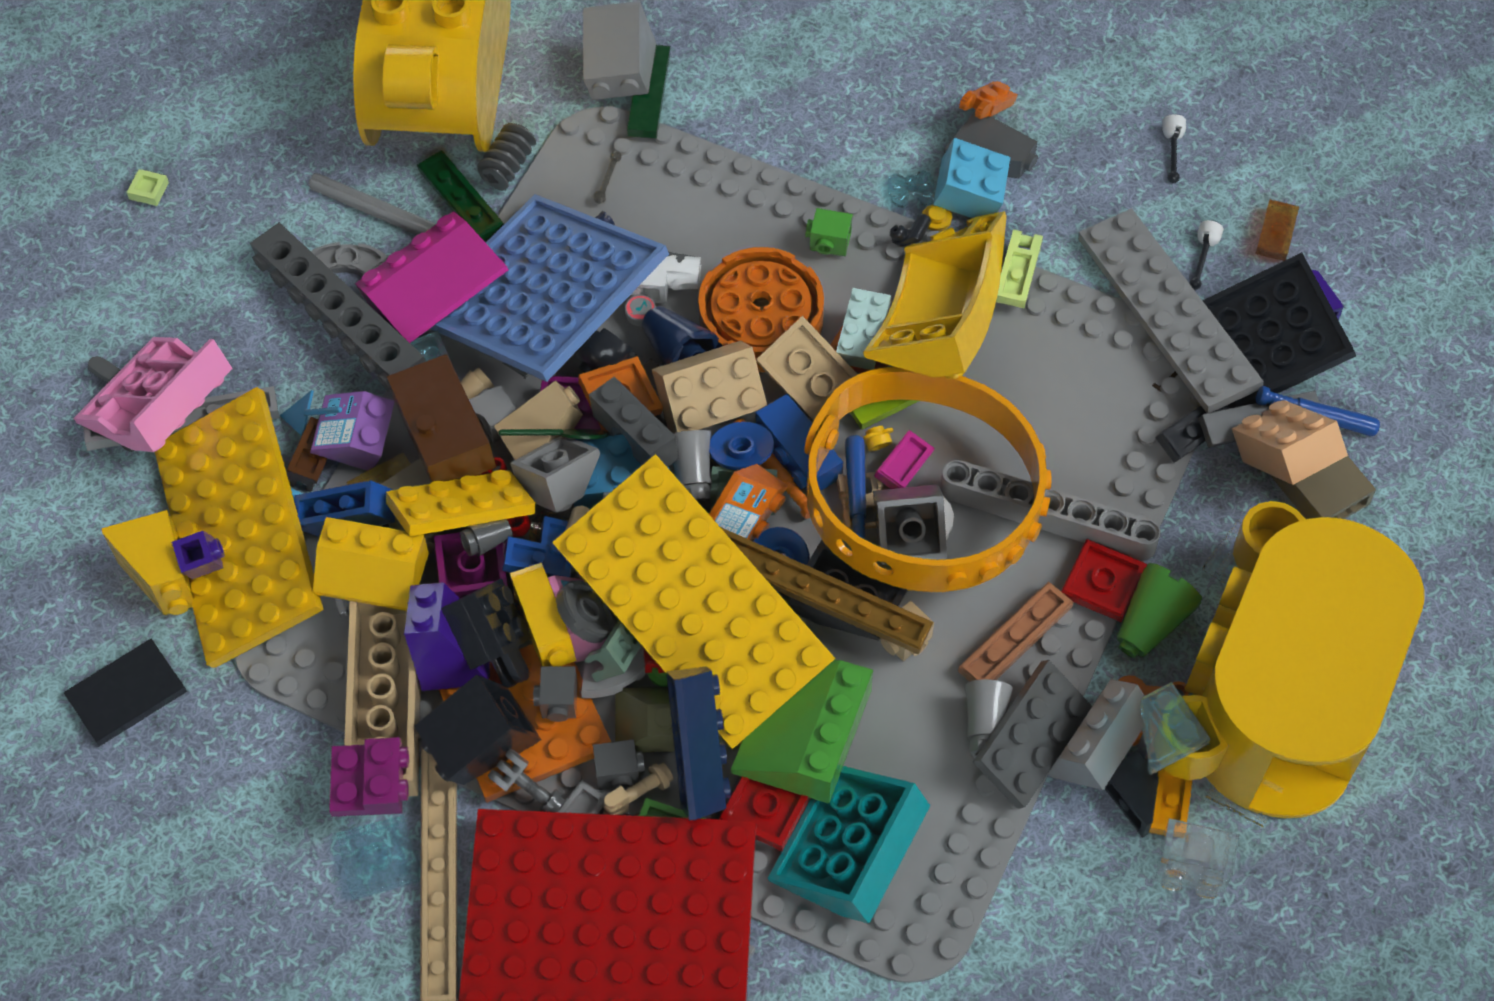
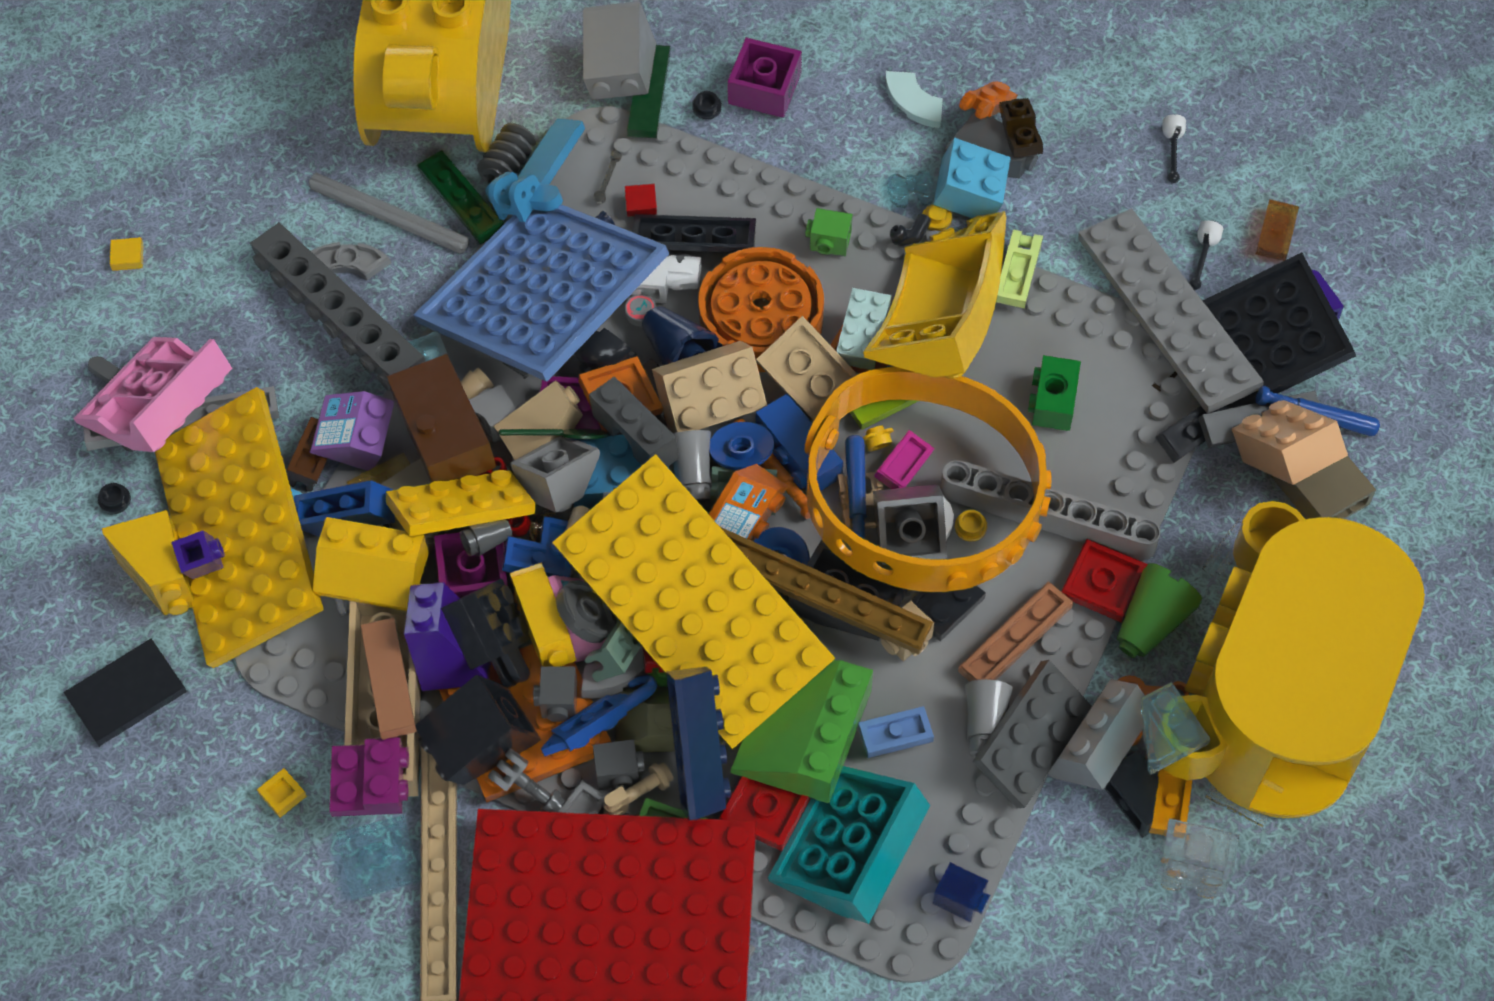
(114, 498): none -> black plate
(126, 254): none -> yellow tile
(147, 187): yellowish green plate -> none
(281, 792): none -> yellow plate
(298, 413): dark azure piece -> none
(388, 678): none -> nougat tile
(431, 276): dark pink slope -> none
(531, 188): none -> dark azure piece
(598, 717): none -> blue plate
(641, 199): none -> red tile
(697, 232): none -> black slope
(706, 105): none -> black plate
(764, 77): none -> magenta brick
(895, 732): none -> medium blue plate
(912, 100): none -> light aqua tile
(948, 608): none -> black plate
(961, 892): none -> clear blue brick
(970, 525): none -> yellow plate
(1020, 127): none -> dark brown slope
(1054, 409): none -> green brick

